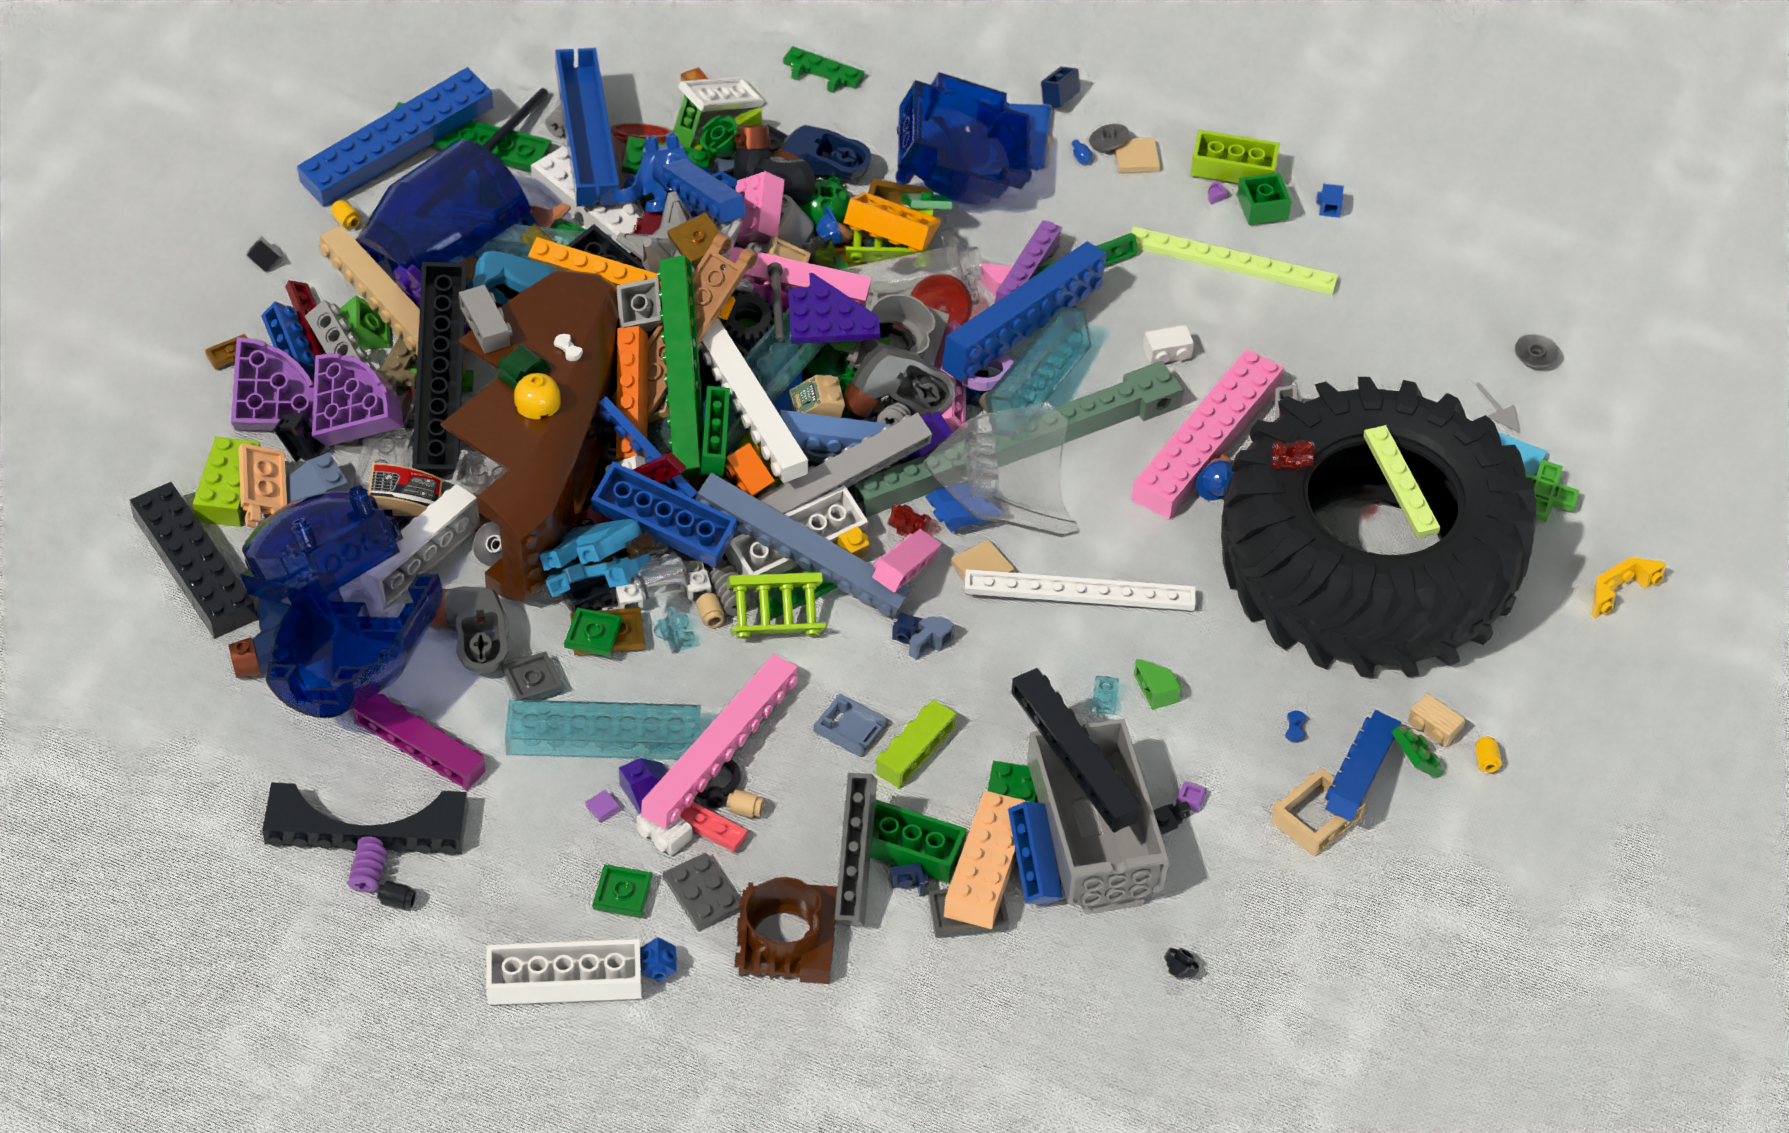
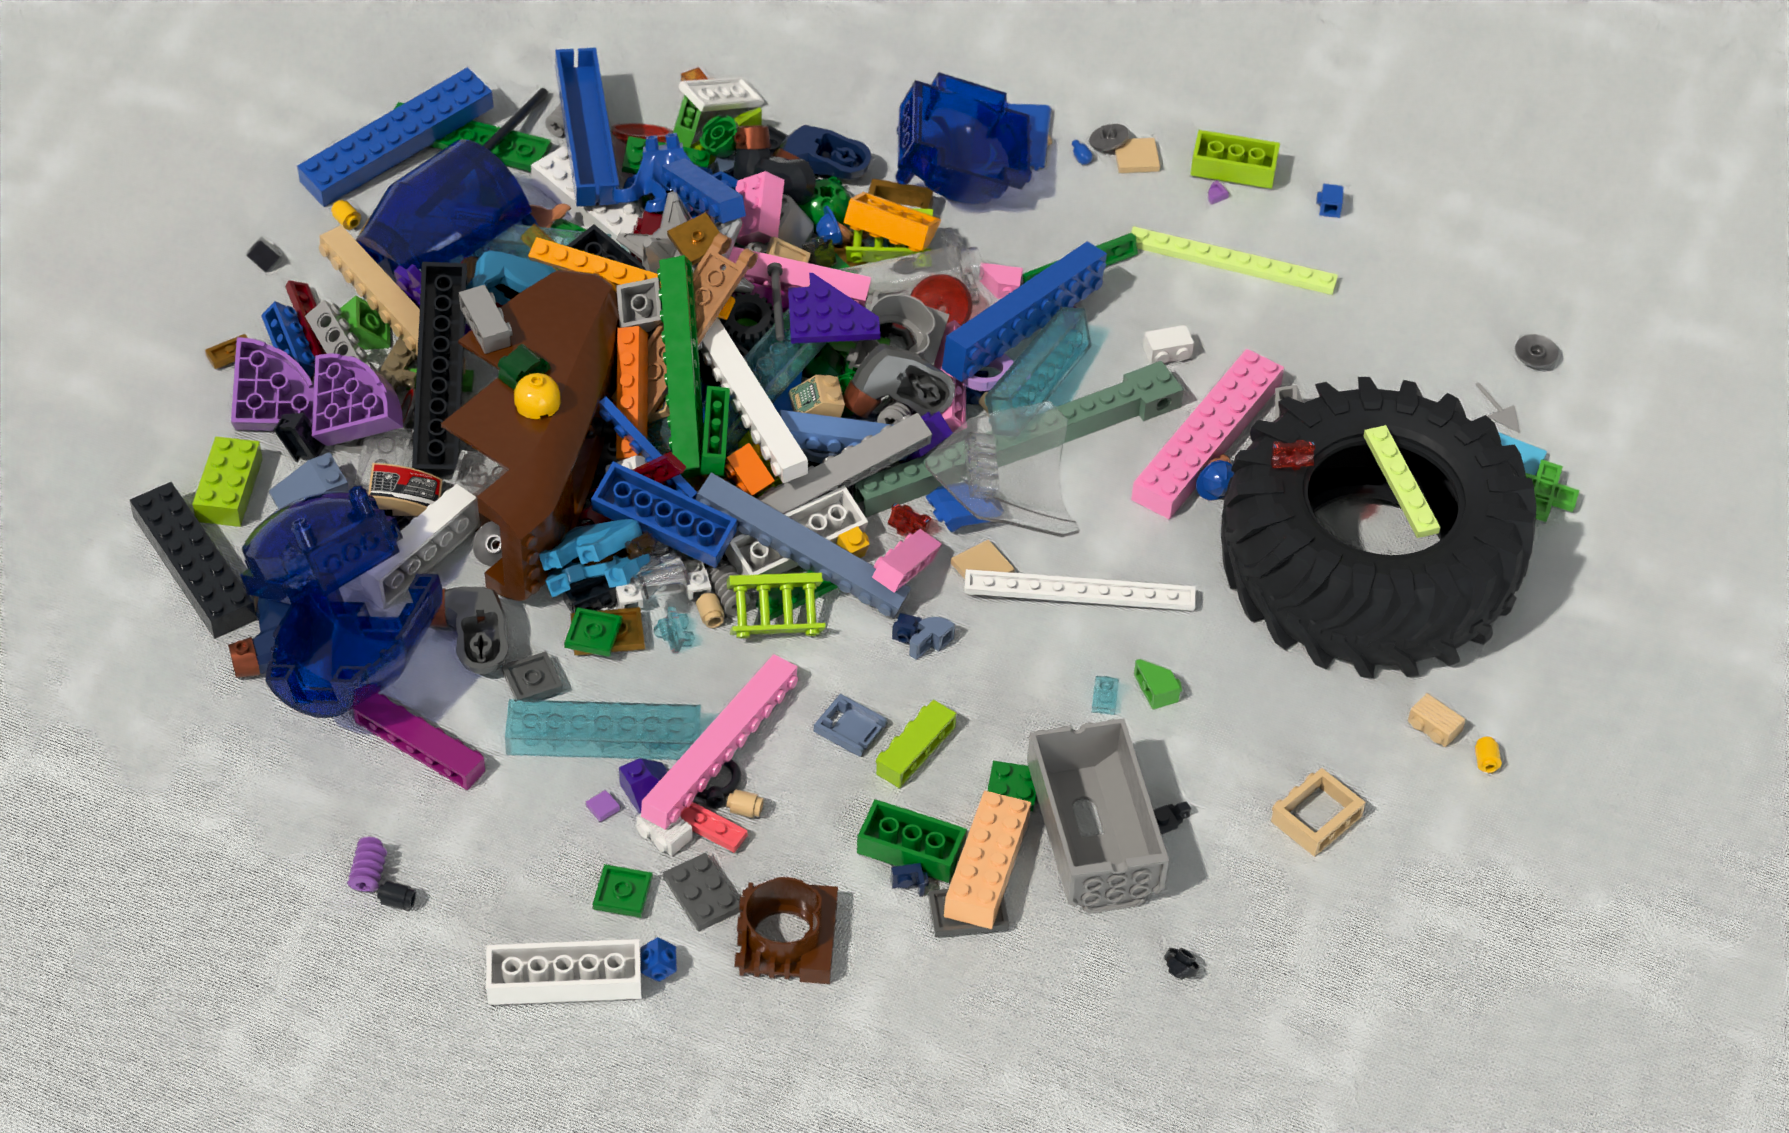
(261, 481): light nougat tile -> none
(296, 823): black arch -> none
(564, 342): white piece -> none
(834, 71): green hinge -> none
(856, 849): dark grey brick -> none
(926, 200): green plate -> none
(1035, 853): blue brick -> none
(1040, 246): medium lavender arch -> none
(1060, 86): dark blue brick -> none
(1076, 749): black brick -> none
(1192, 794): medium lavender tile -> none
(1264, 198): green brick -> none
(1294, 733): blue piece -> none
(1362, 766): blue brick -> none
(1418, 752): green plate -> none
(1642, 570): yellow slope -> none

